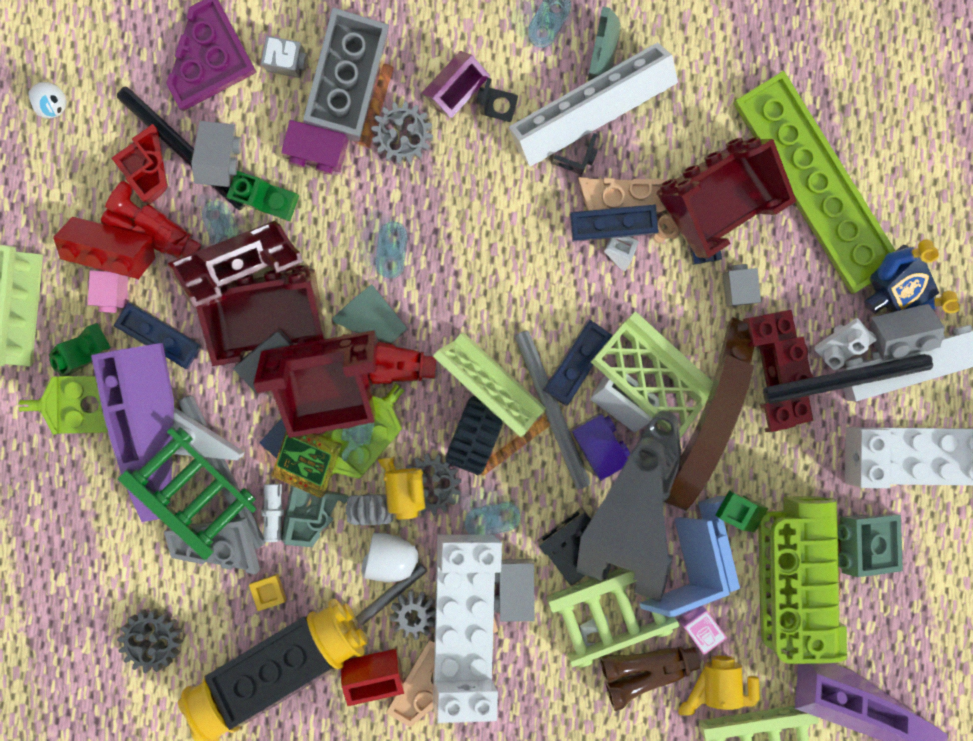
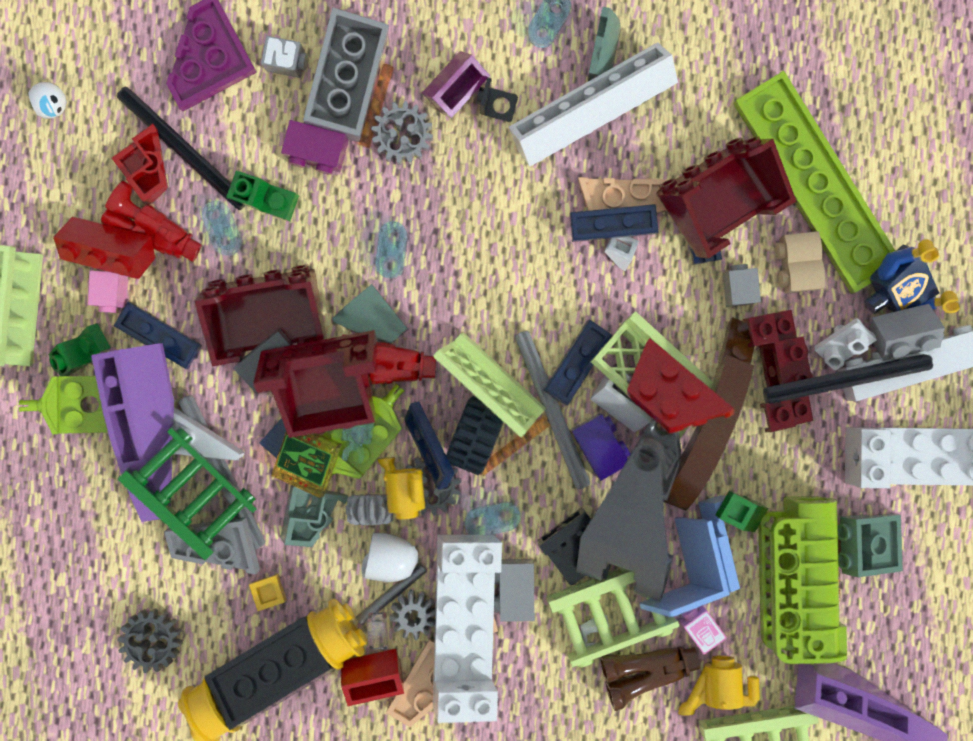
(215, 154): light grey brick -> none
(244, 254): dark red bracket -> none
(272, 512): white pin -> none
(377, 630): none -> clear piece
(429, 445): none -> dark blue tile
(574, 166): black bracket -> none
(671, 229): light nougat plate -> none
(672, 392): none -> red wing
(800, 262): none -> tan brick

